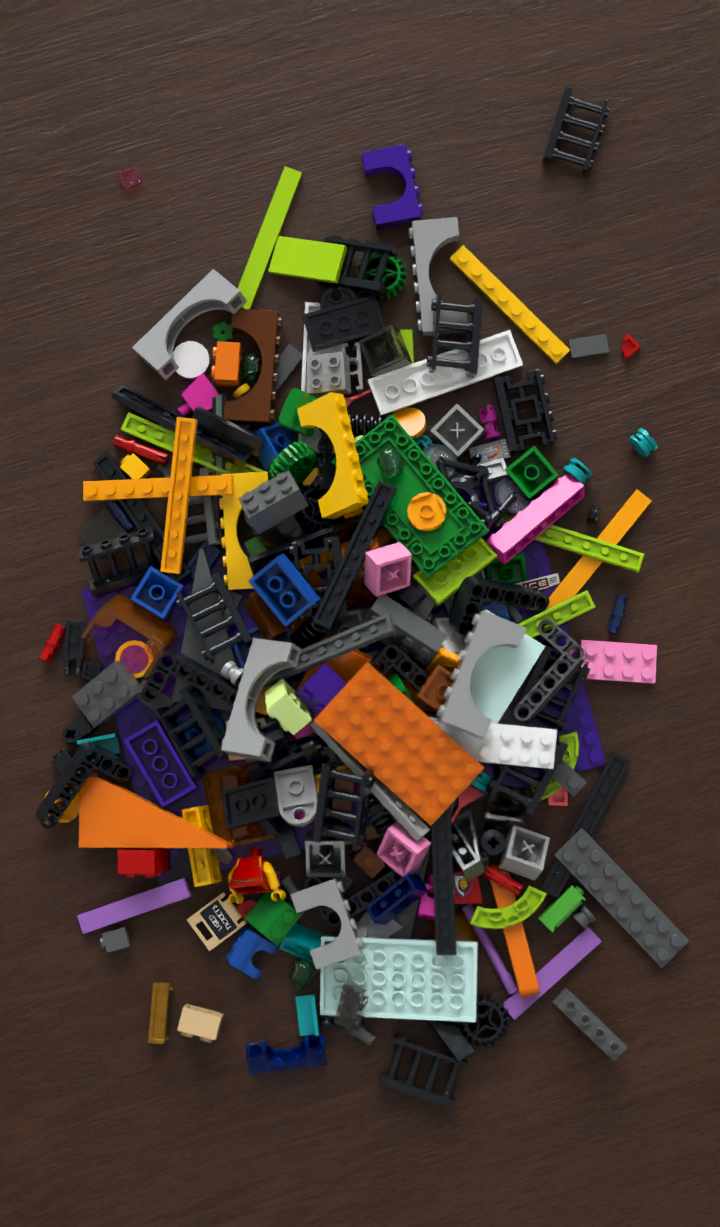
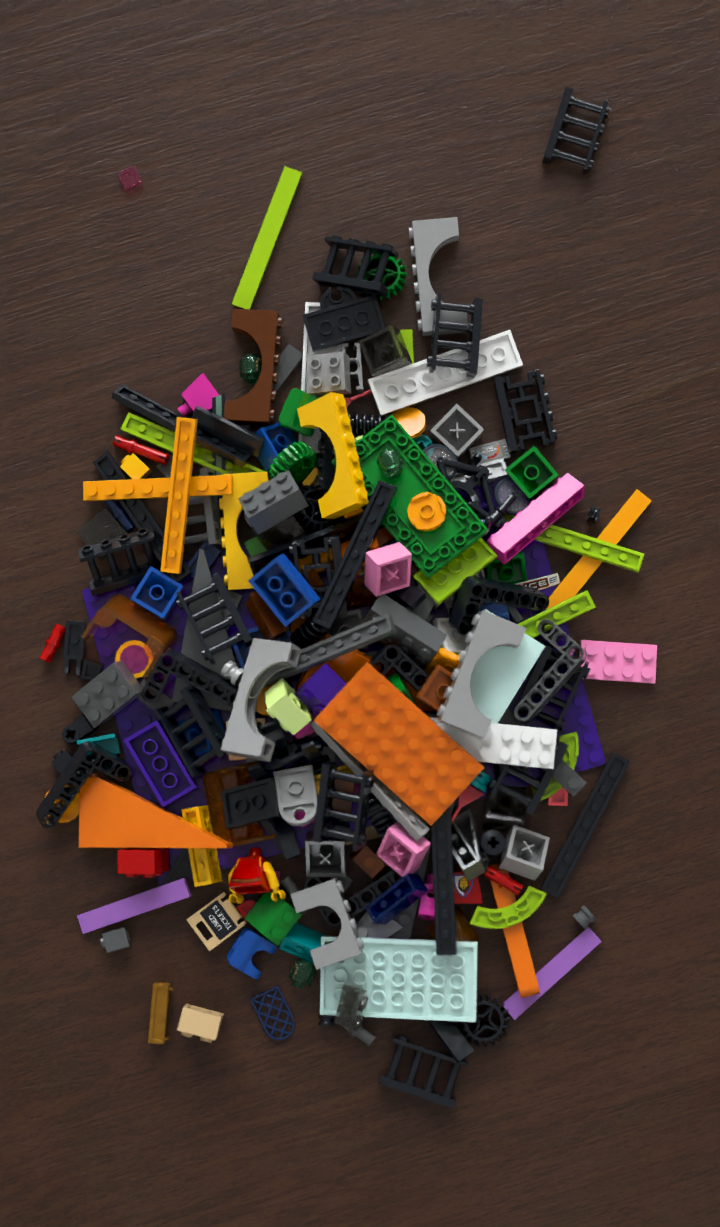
(191, 359): white tile -> none
(209, 294): light grey arch -> none
(222, 855): dark grey tile -> none
(223, 327): green plant -> none
(227, 364): orange brick -> none
(241, 391): yellow tile -> none
(264, 1058): clear blue arch -> none
(277, 1017): none -> dark blue window
(307, 259): lime tile -> none
(307, 1015): teal panel -> none
(394, 161): dark purple arch -> none
(489, 421): magenta piece -> none
(505, 976): medium lavender piece -> none
(509, 304): yellow plate -> none
(562, 907): bright green window -> none
(577, 470): teal wheel -> none
(588, 346): dark grey tile -> none
(589, 1024): dark grey fence -> none
(617, 614): dark blue pin -> none
(621, 897): dark grey plate -> none
(629, 346): red tile -> none
(643, 442): teal wheel -> none

